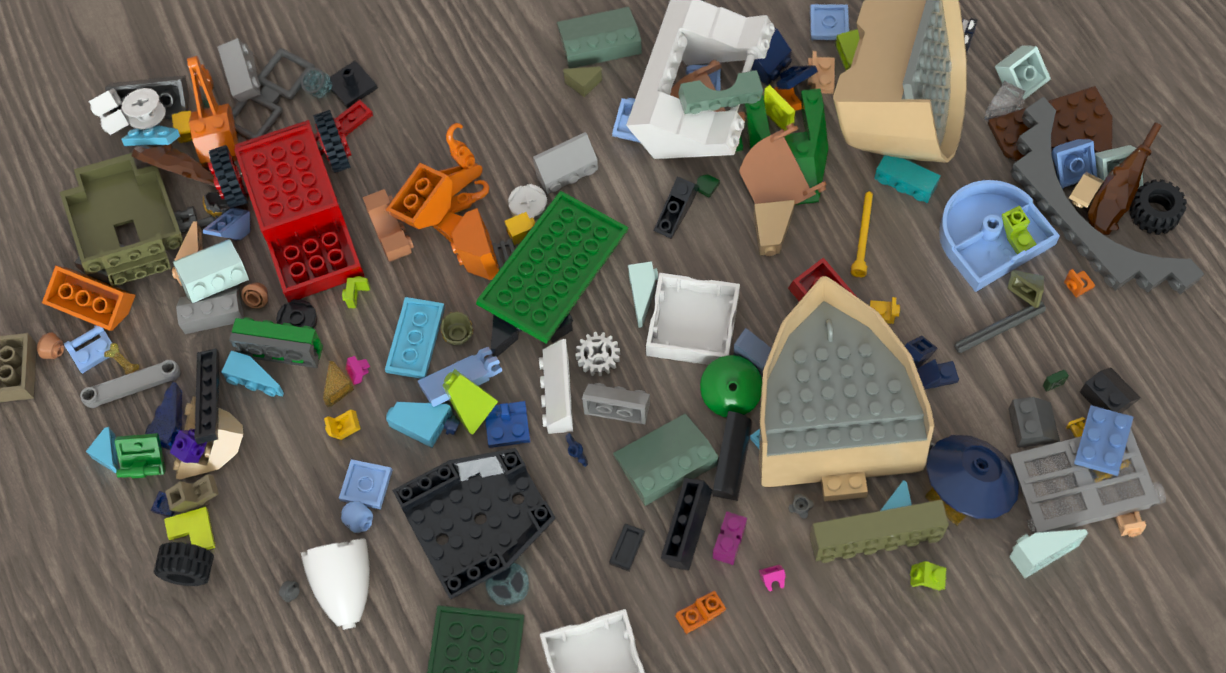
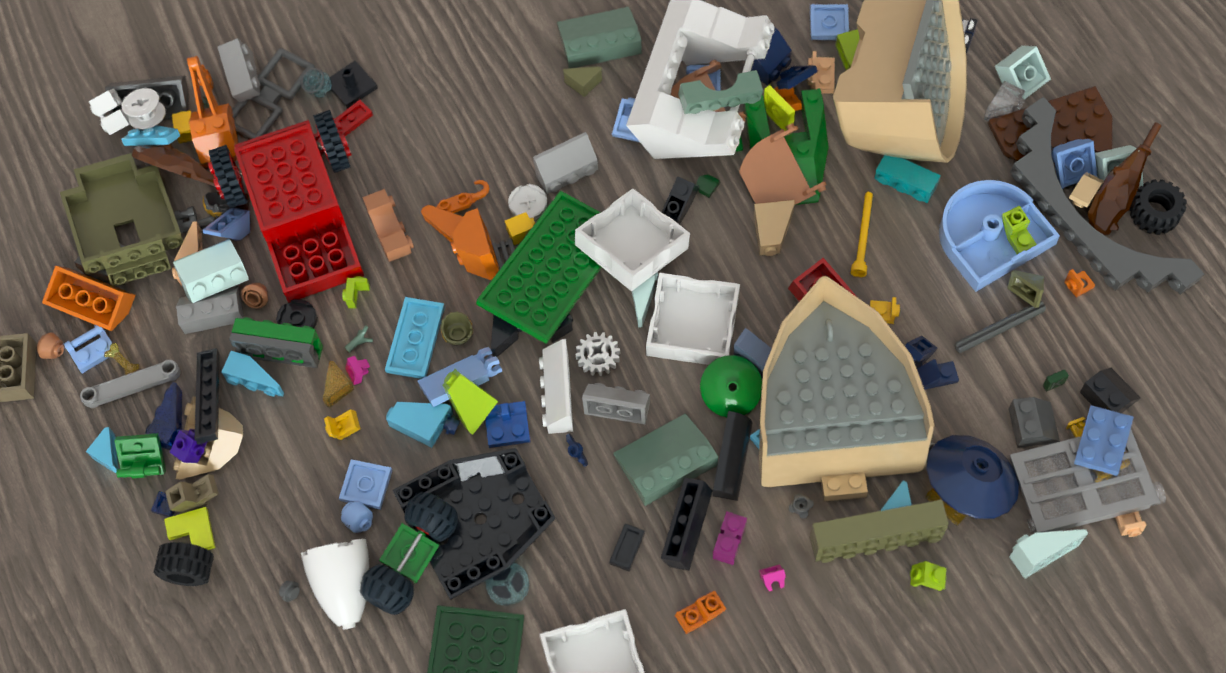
(359, 339): none -> sand green bar
(409, 553): none -> black plate
(428, 192): orange slope -> none
(632, 239): none -> white tile

